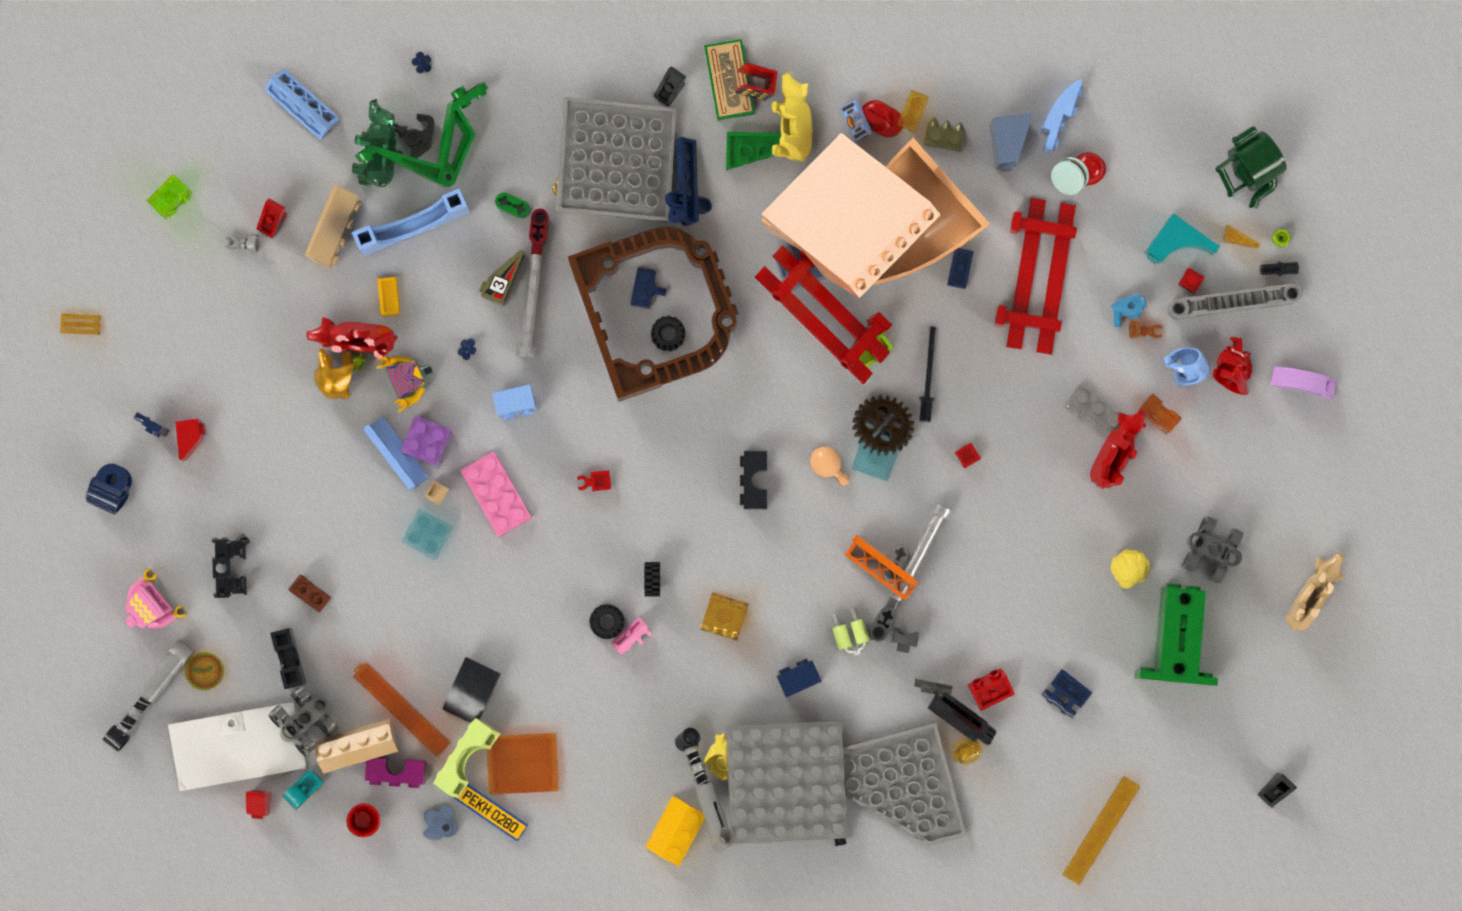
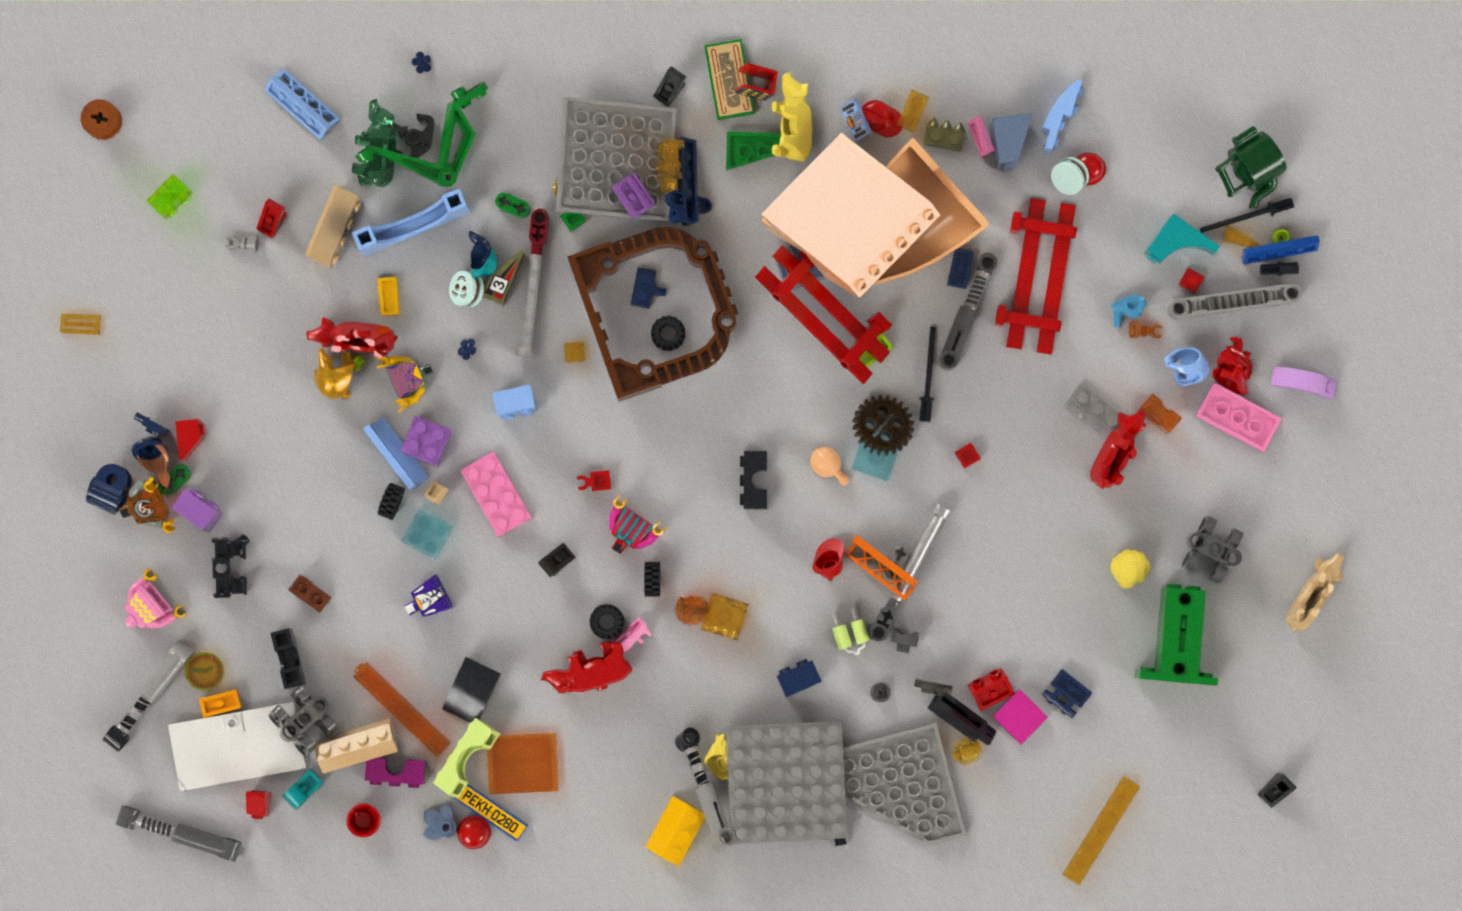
(102, 130): none -> dark orange piece
(148, 505): none -> torso
(153, 457): none -> piece
(177, 483): none -> green beam
(181, 834): none -> dark grey piece
(196, 510): none -> medium lavender brick
(220, 703): none -> light orange plate
(391, 501): none -> black tyre
(429, 598): none -> torso
(465, 289): none -> light aqua head
(473, 832): none -> red helmet
(483, 257): none -> dark blue hair
(556, 560): none -> pearl dark grey slope
(573, 220): none -> green plate
(574, 352): none -> clear yellow plate
(592, 672): none -> red animal
(631, 528): none -> torso
(633, 195): none -> medium lavender plate
(668, 164): none -> clear yellow hips
(691, 609): none -> clear orange hair
(828, 558): none -> red piece
(880, 692): none -> dark grey tile
(967, 313): none -> dark grey piece
(981, 136): none -> bright pink tile
(1020, 717): none -> dark pink slope
(1238, 417): none -> bright pink plate
(1272, 208): none -> black piece
(1280, 249): none -> blue tile

